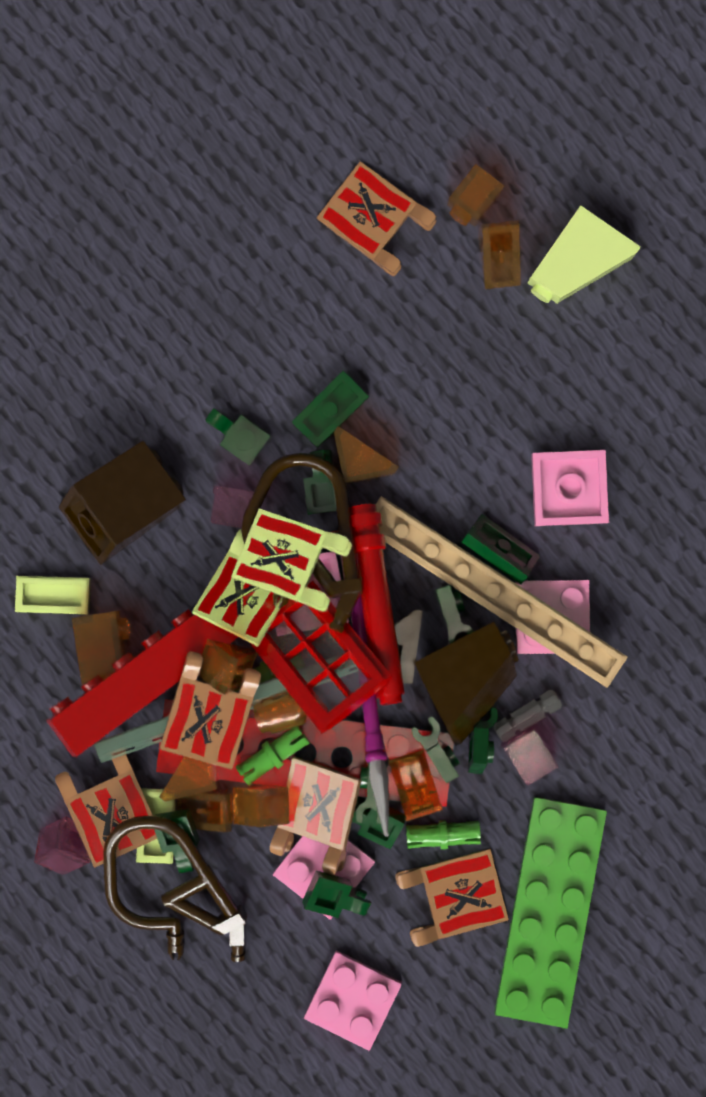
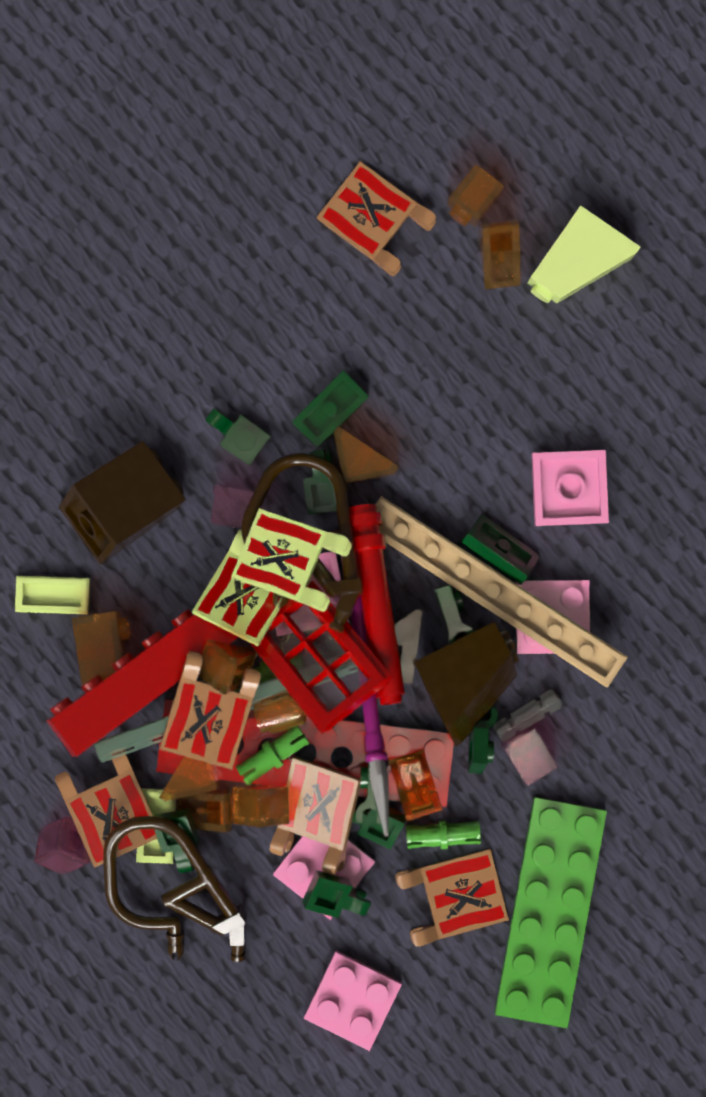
(444, 758): dark green plate -> none

